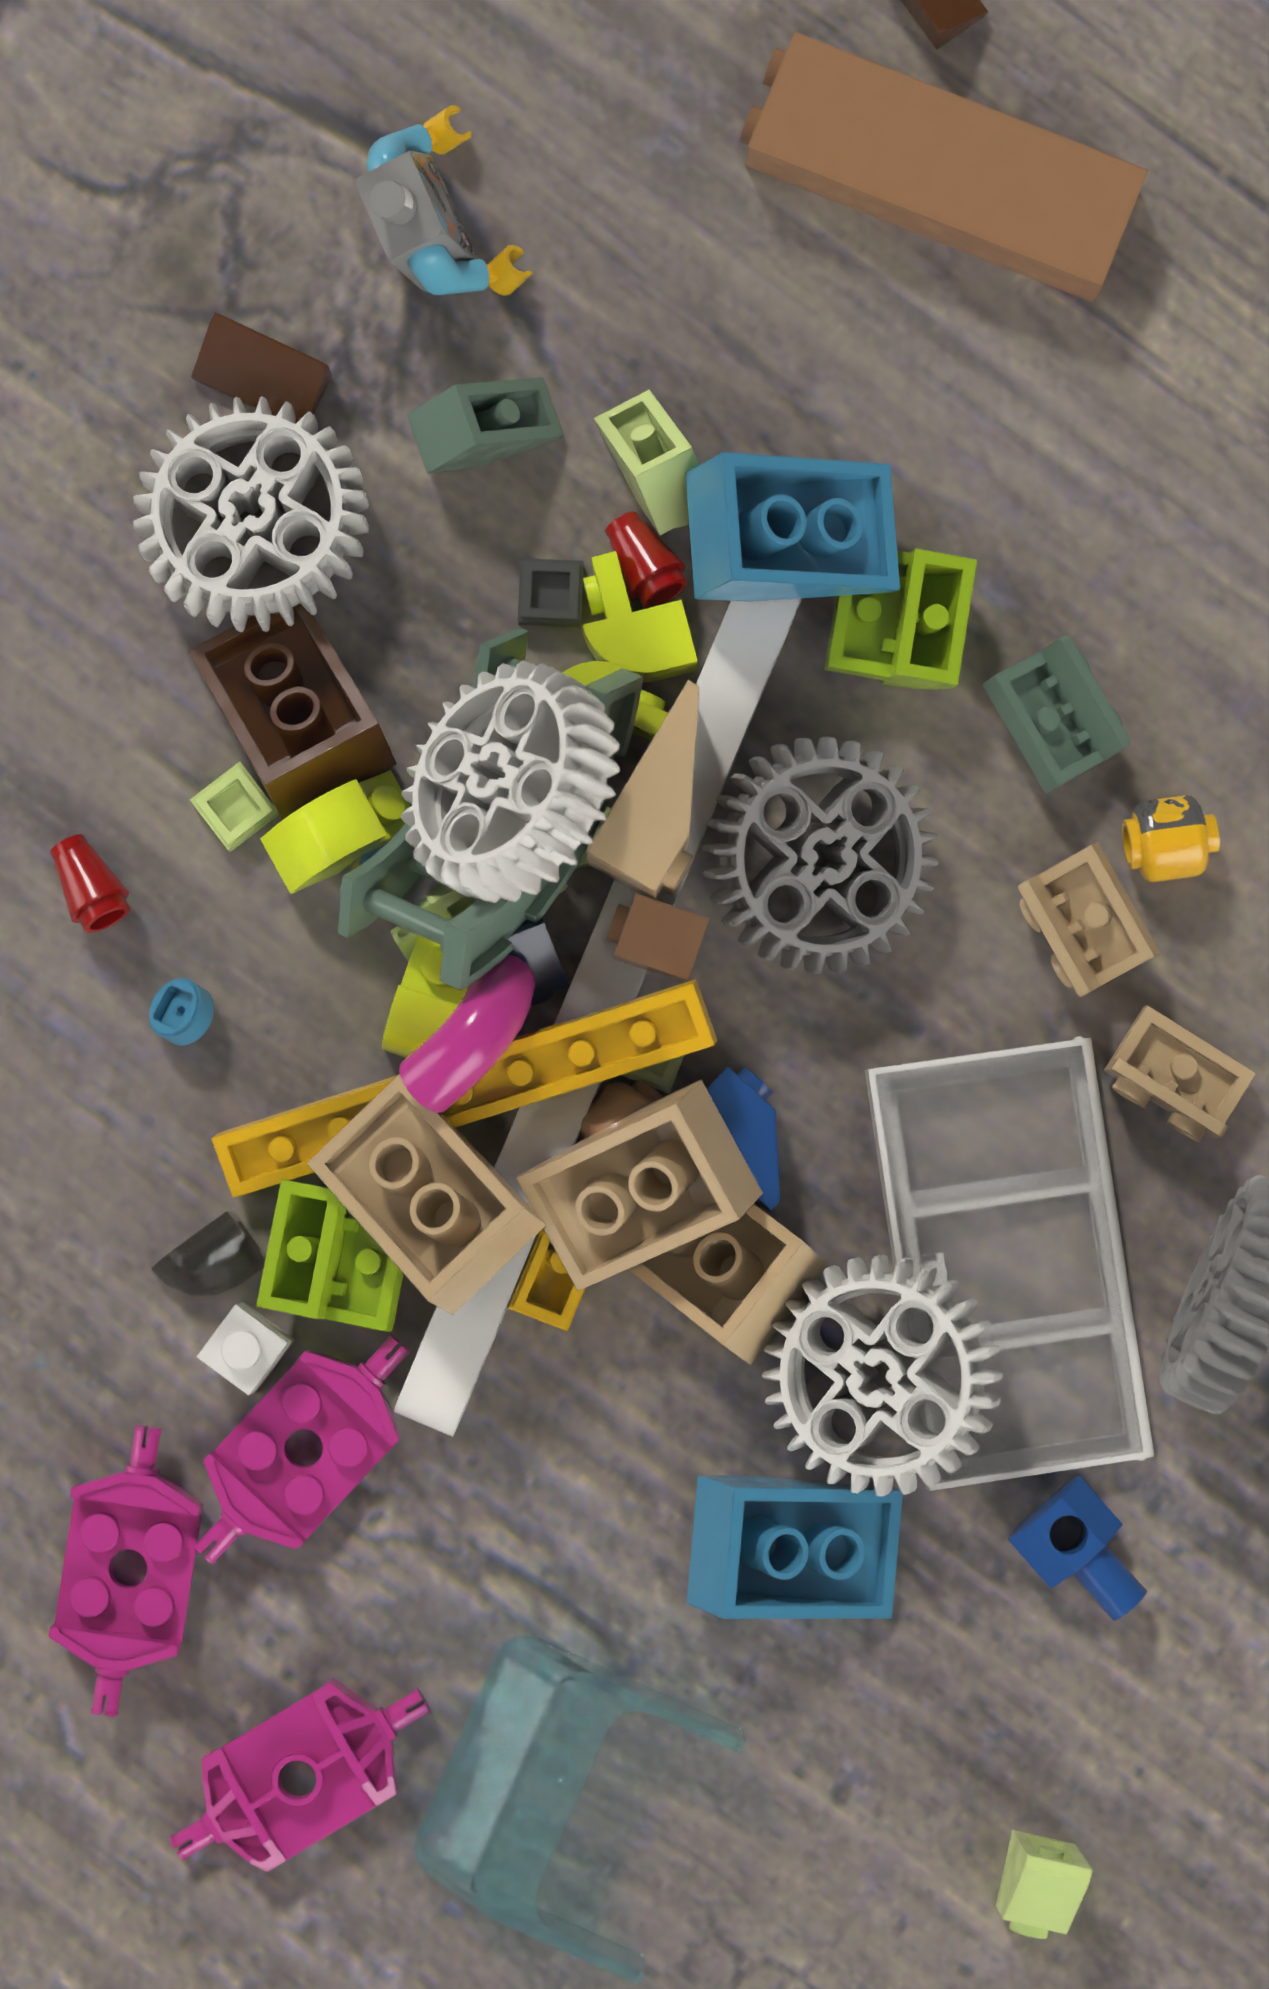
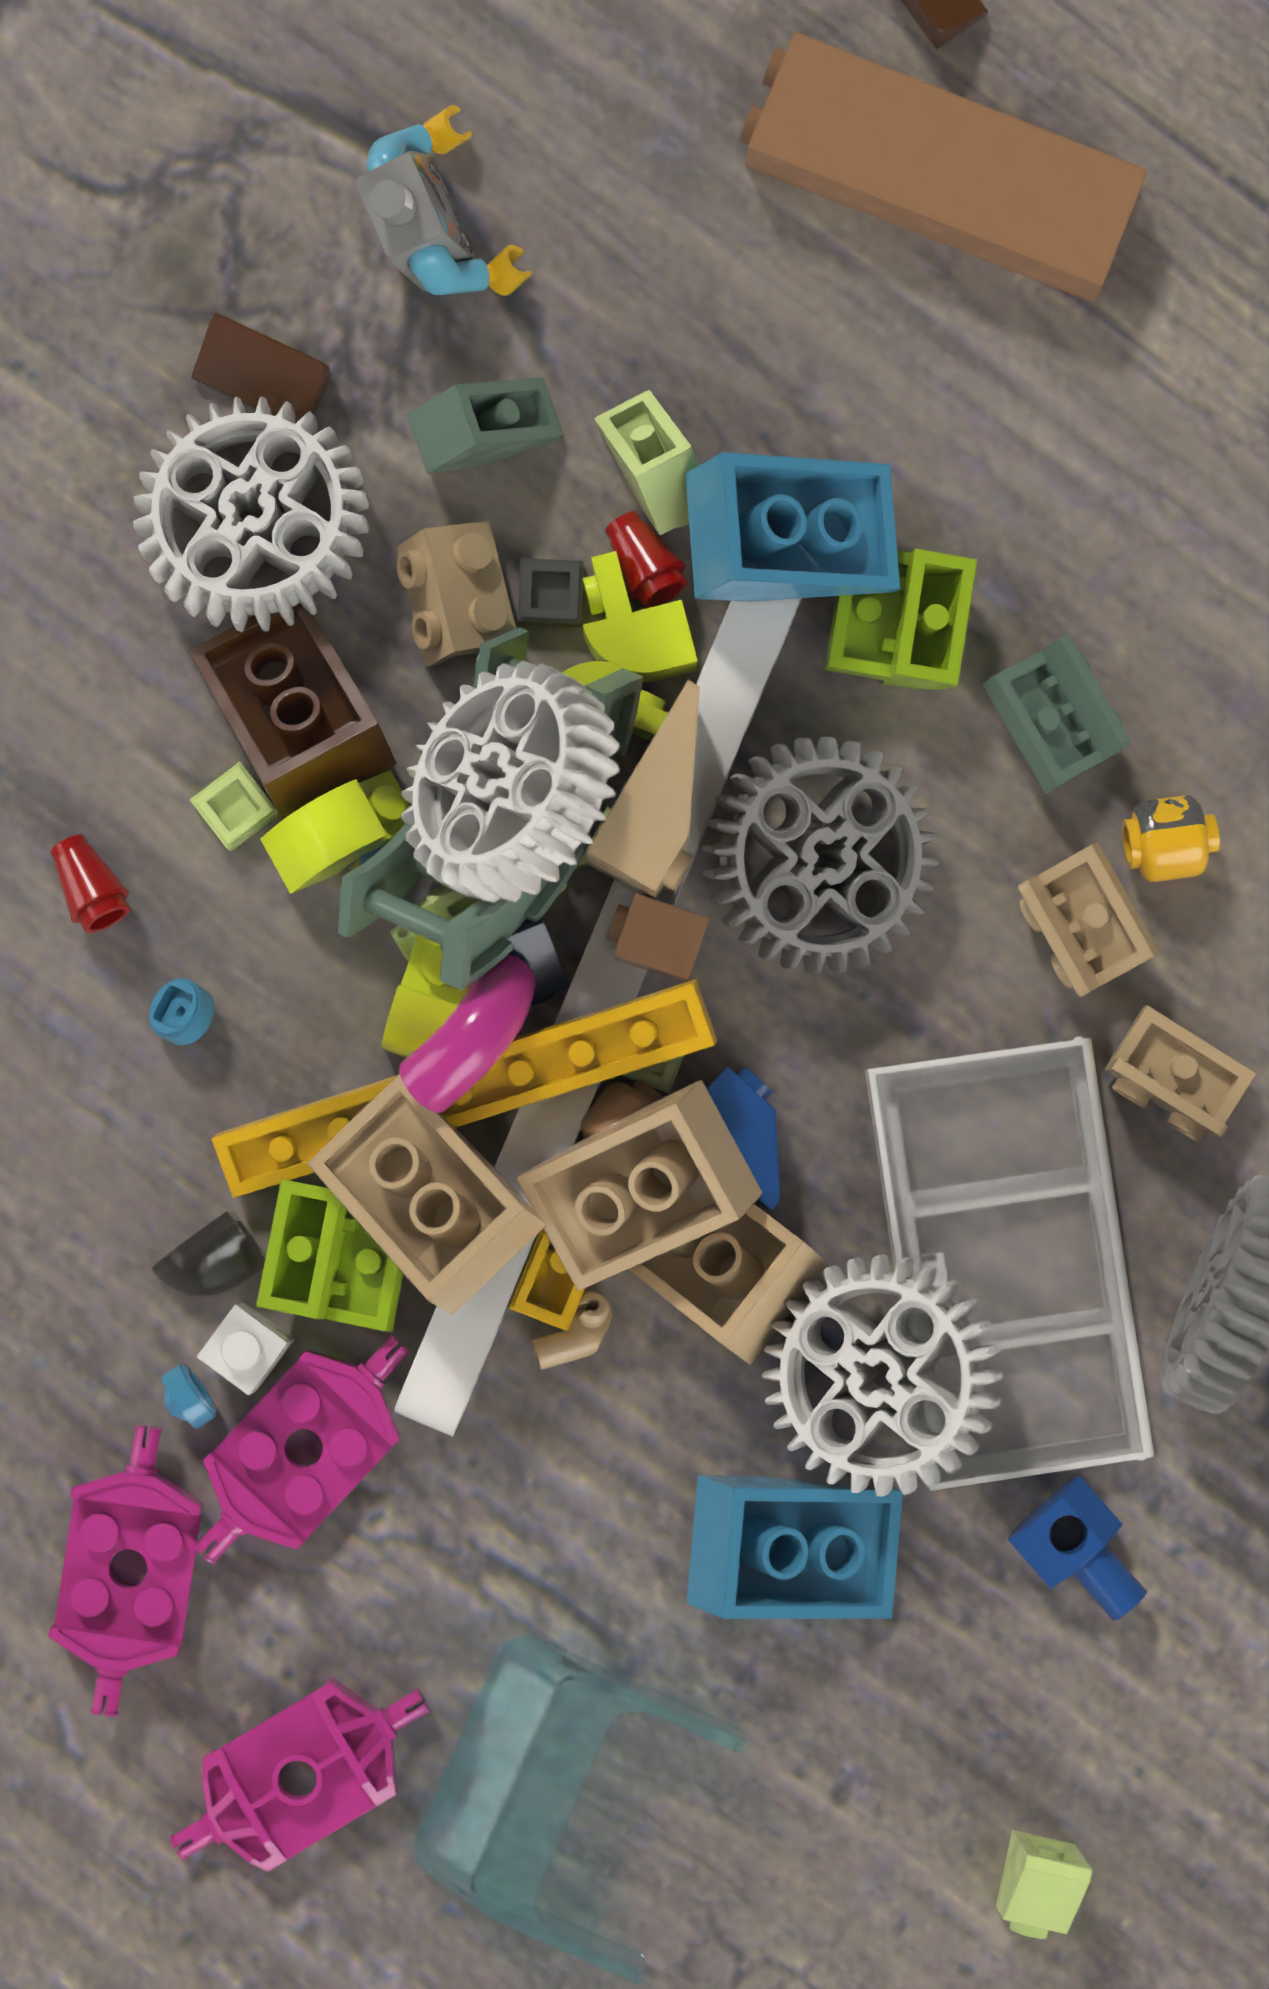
(187, 1396): none -> dark azure tile
(454, 589): none -> tan bracket
(583, 1336): none -> tan arm

